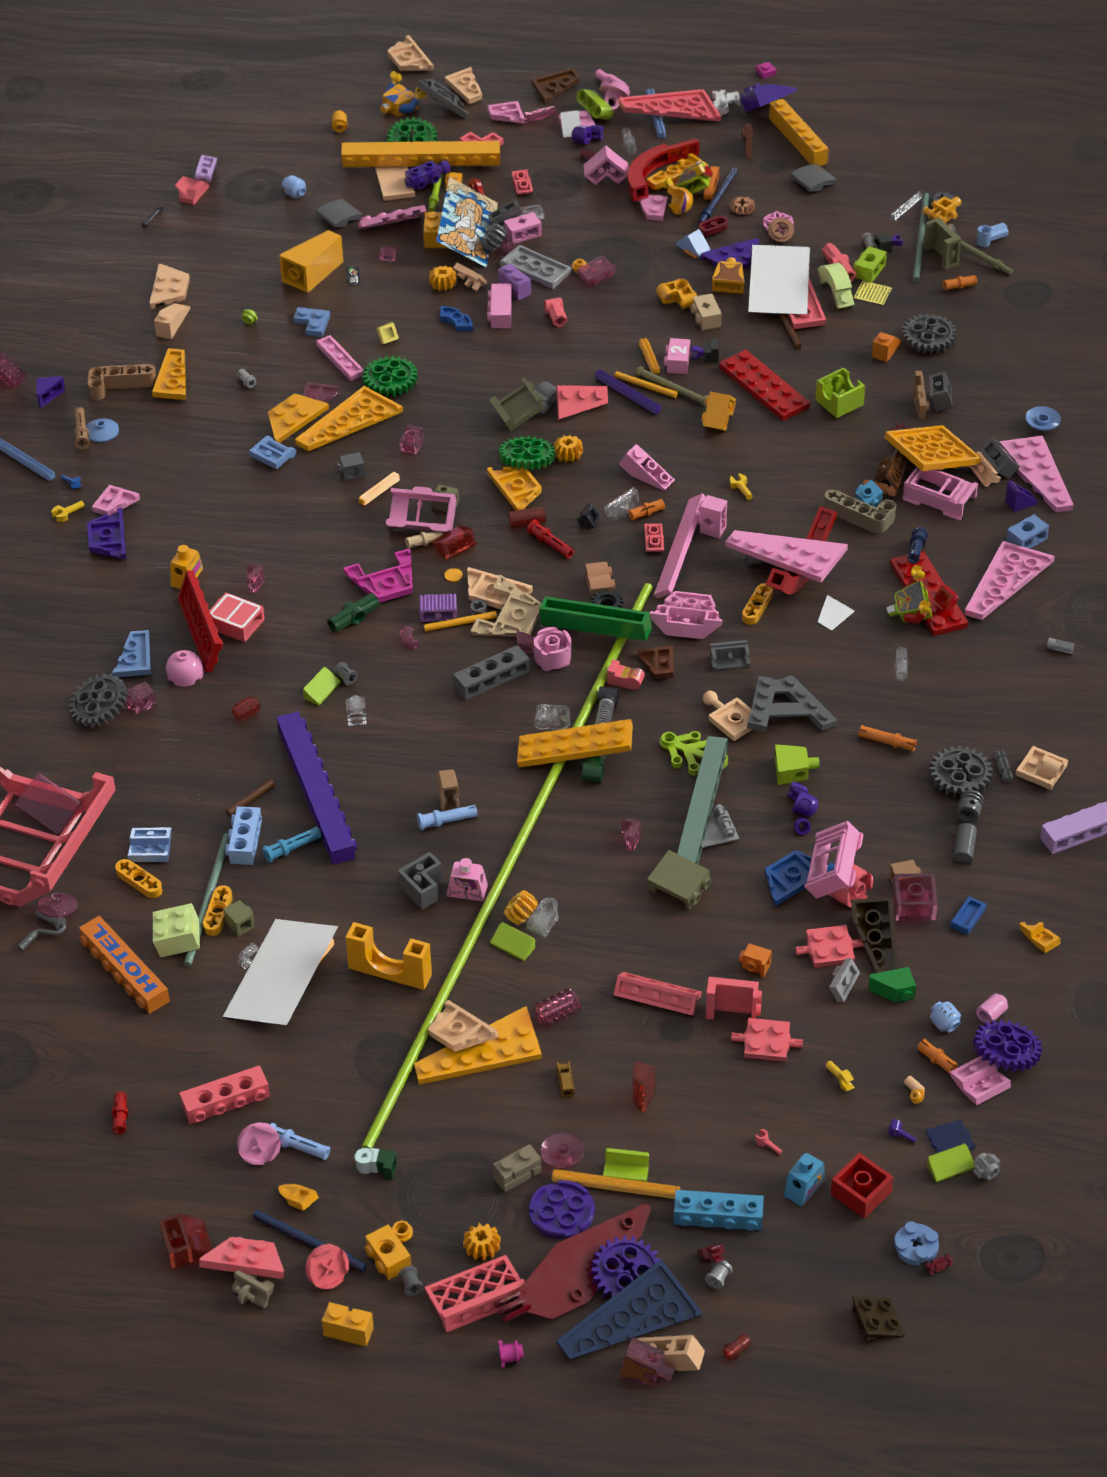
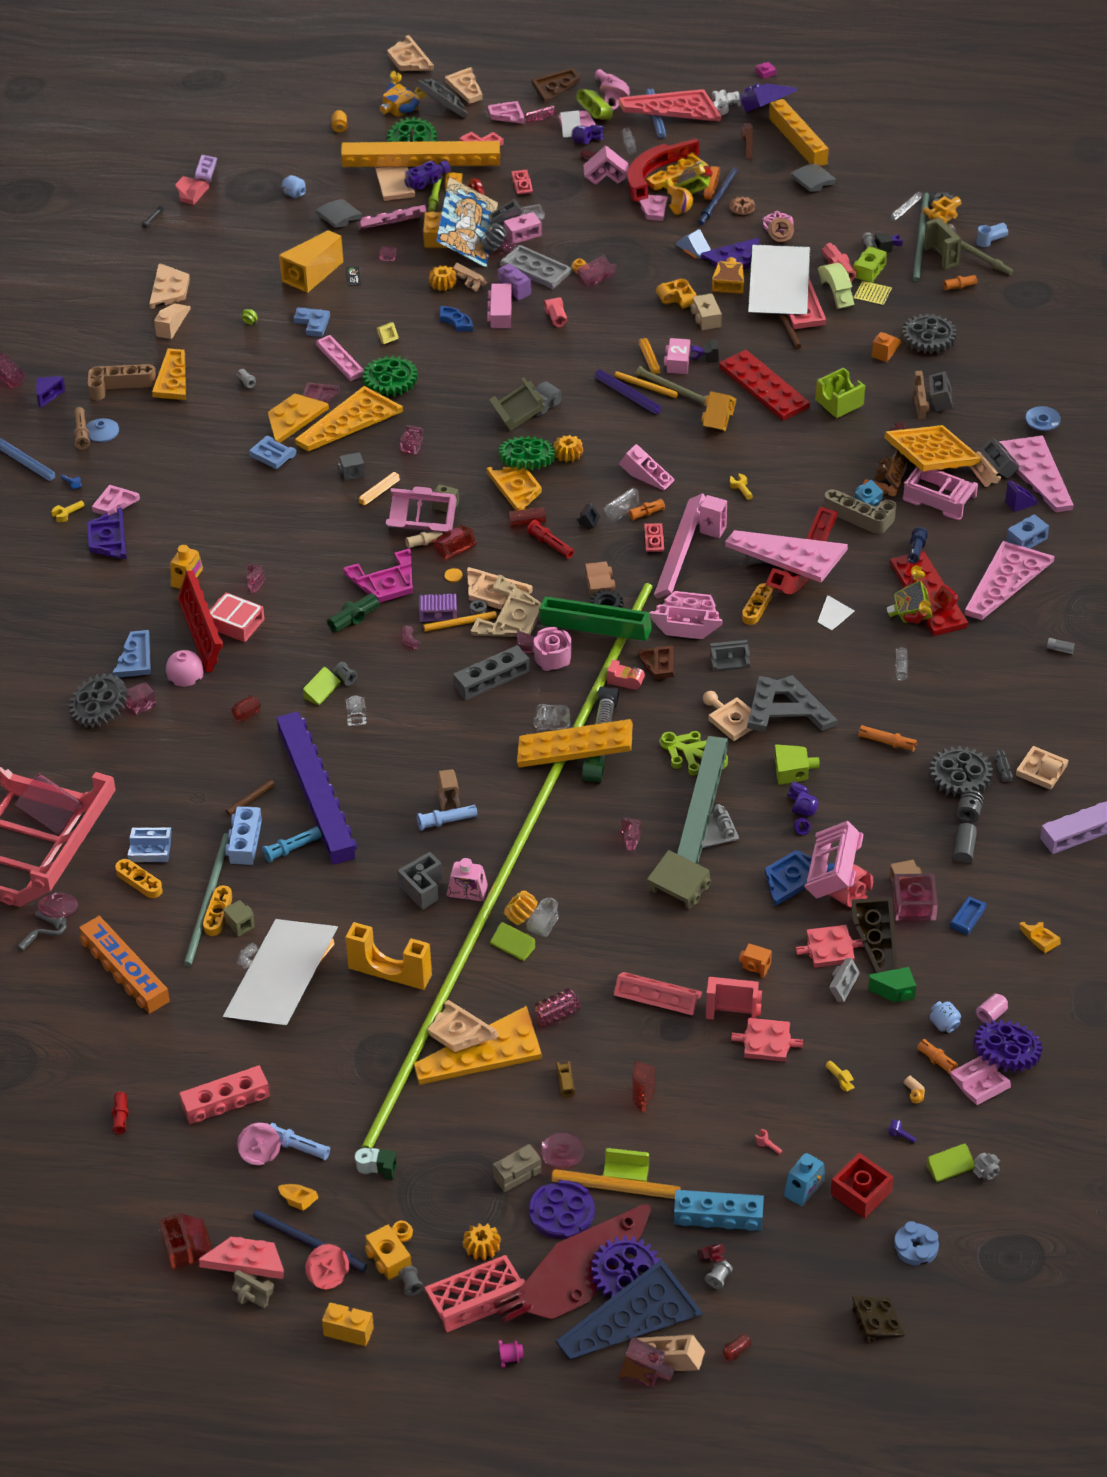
(176, 930): yellowish green brick -> none
(578, 399): coral wing -> none
(713, 225): dark red plate -> none
(938, 1264): dark red piece -> none
(950, 1136): clear blue piece -> none

